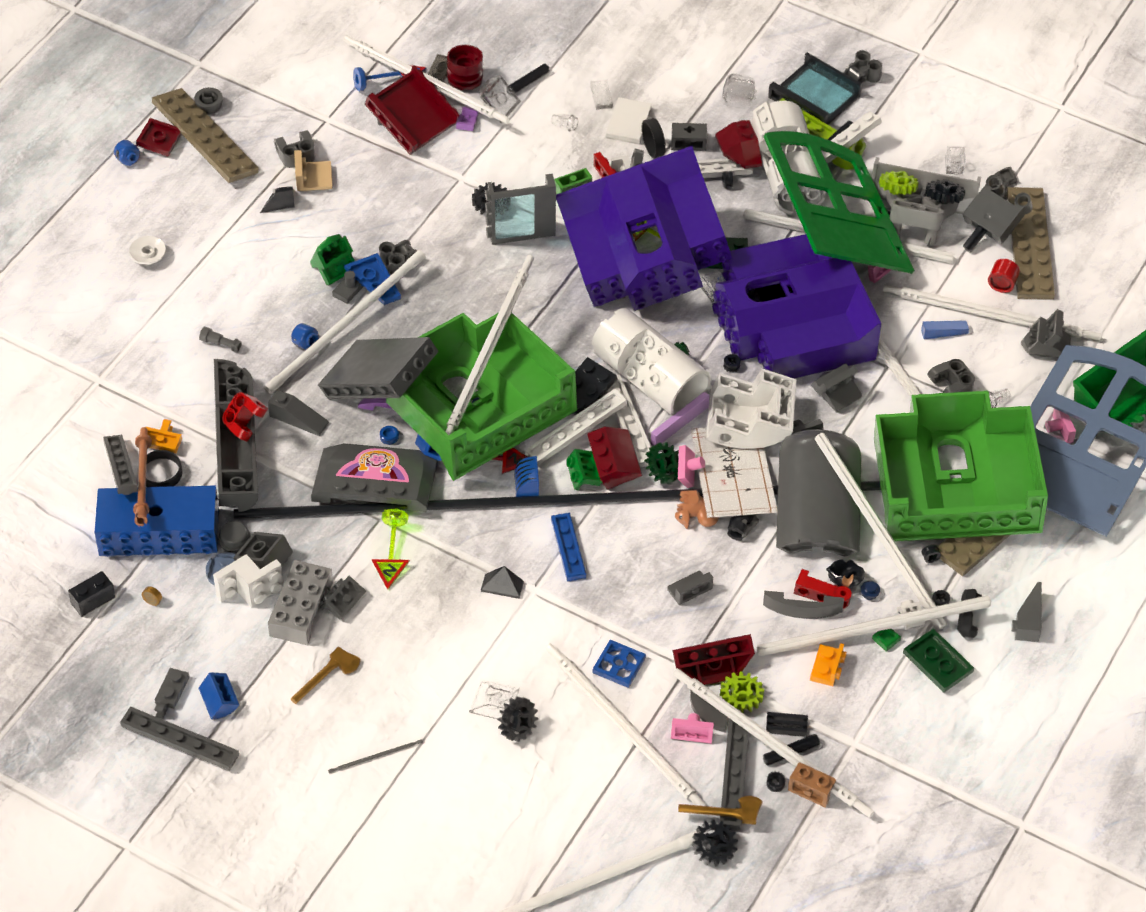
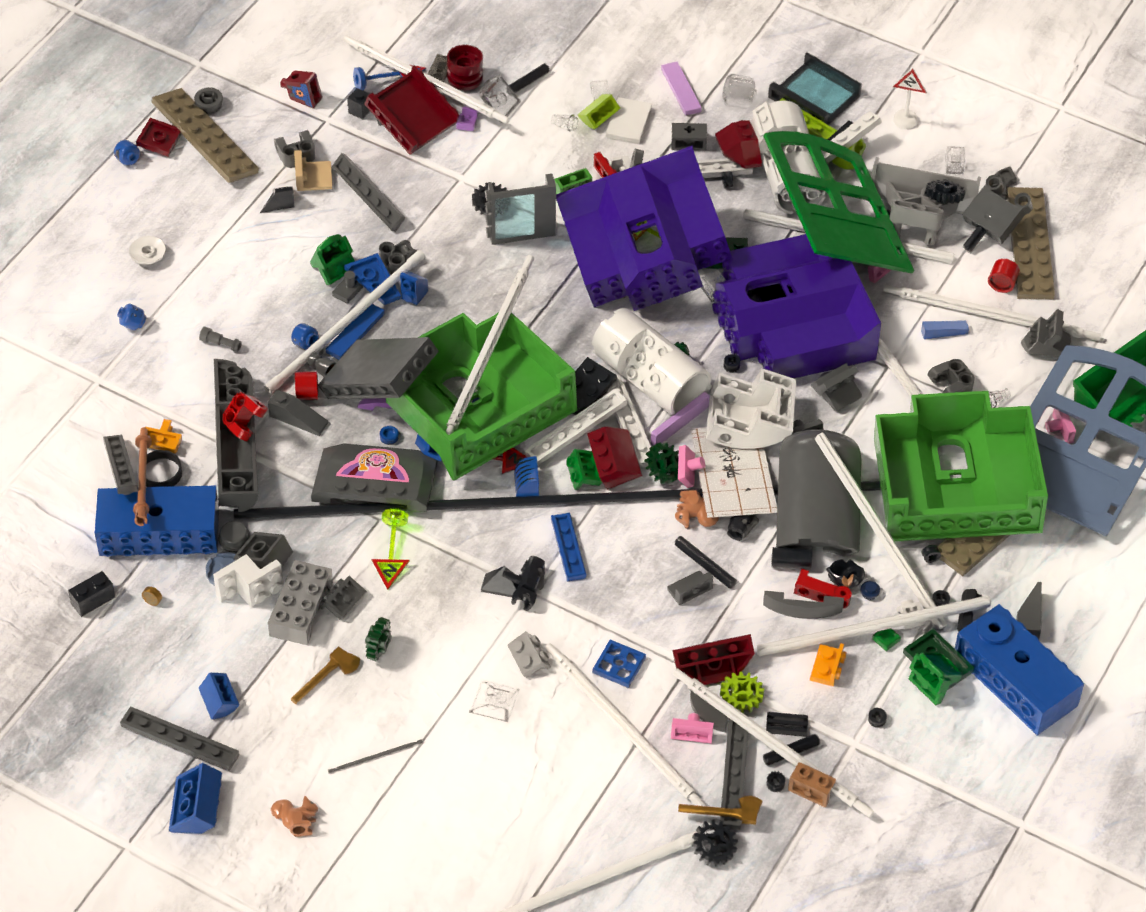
(131, 316): none -> blue head
(170, 691): dark grey plate -> none
(195, 800): none -> blue slope
(295, 819): none -> nougat animal
(303, 88): none -> dark red torso
(306, 385): none -> red piece
(322, 365): none -> dark grey piece
(355, 331): none -> blue tile
(356, 103): none -> black brick
(368, 192): none -> dark grey plate
(378, 639): none -> dark green gear
(413, 287): none -> blue slope
(517, 719): black gear -> none
(528, 581): none -> black piece
(528, 654): none -> light grey bracket
(599, 111): none -> lime brick
(653, 137): black tyre -> none
(681, 88): none -> lavender tile
(704, 561): none -> black axle
(791, 558): none -> black pin
(864, 68): dark grey piece -> none
(872, 721): none -> black bush
(898, 182): lime gear -> none
(911, 82): none -> white piece
(933, 675): none -> green piece
(1019, 669): none -> blue piece

